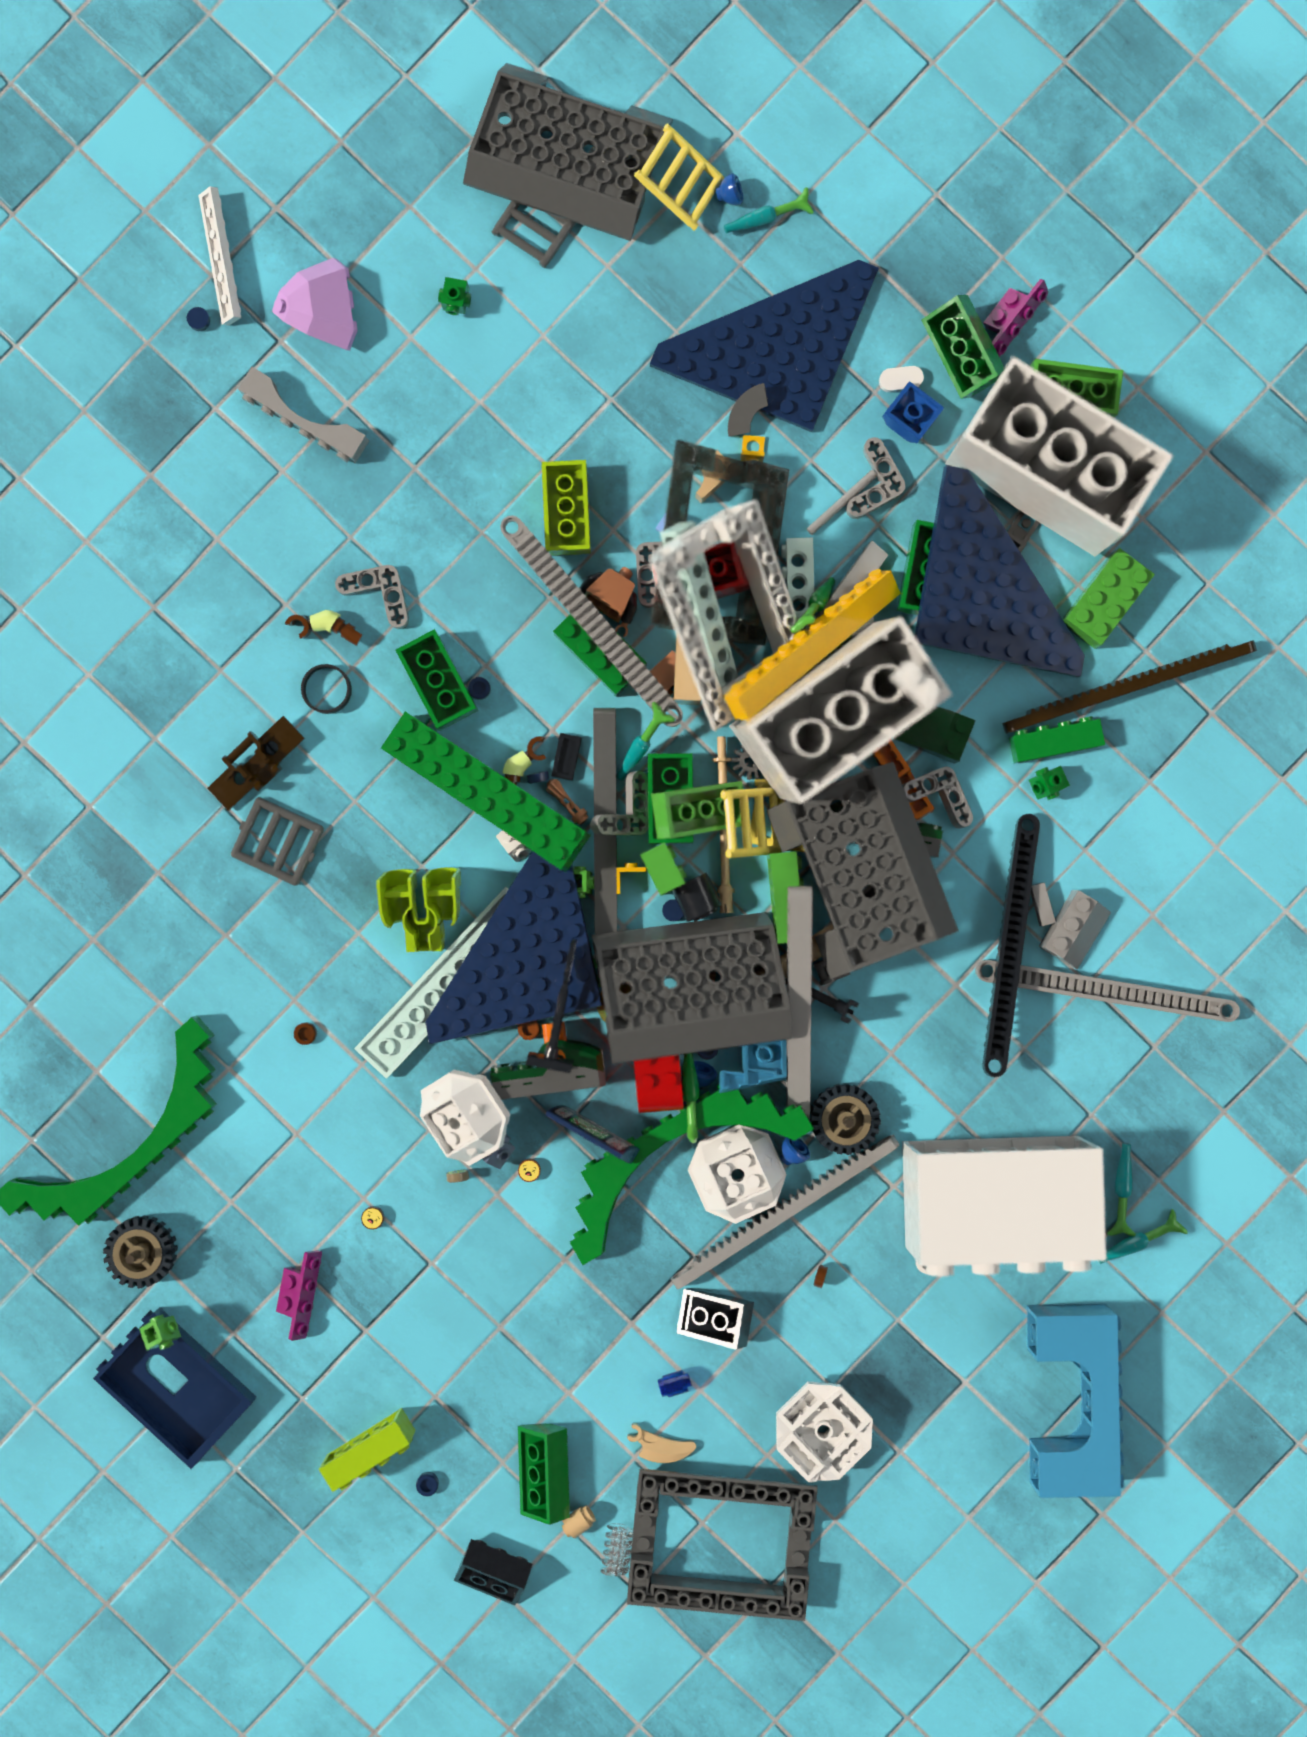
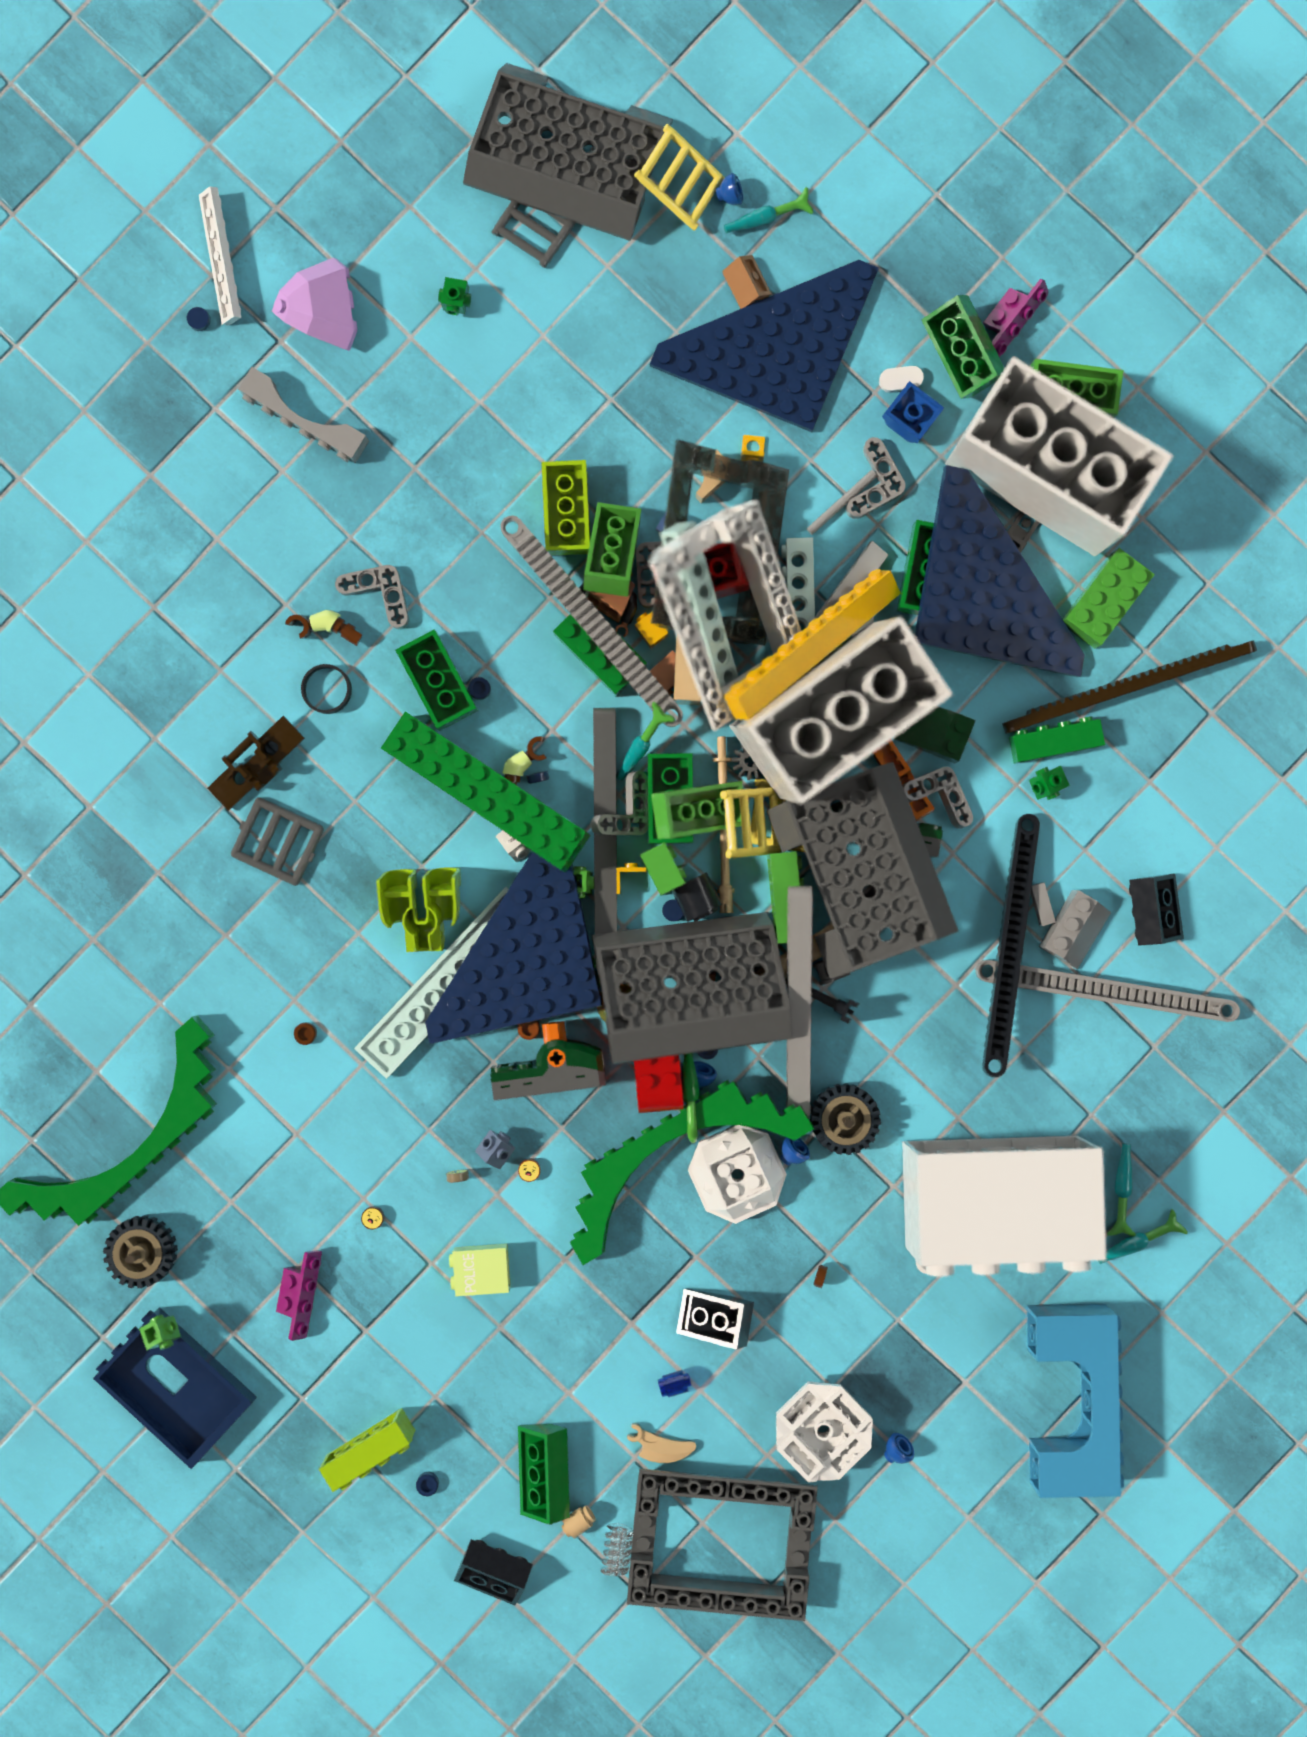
(464, 1116): white piece -> none
(480, 1270): none -> yellowish green brick
(550, 1059): black piece -> none
(555, 788): nougat piece -> none
(566, 756): black tile -> none
(594, 1133): slope -> none
(612, 549): none -> bright green brick
(650, 633): none -> yellow brick
(745, 409): dark grey tile -> none
(746, 281): none -> medium nougat panel
(760, 1065): dark azure wing -> none
(785, 1211): light grey gear -> none
(816, 604): piece -> none
(899, 1449): none -> blue brick
(917, 685): white brick -> none
(1156, 909): none -> black slope

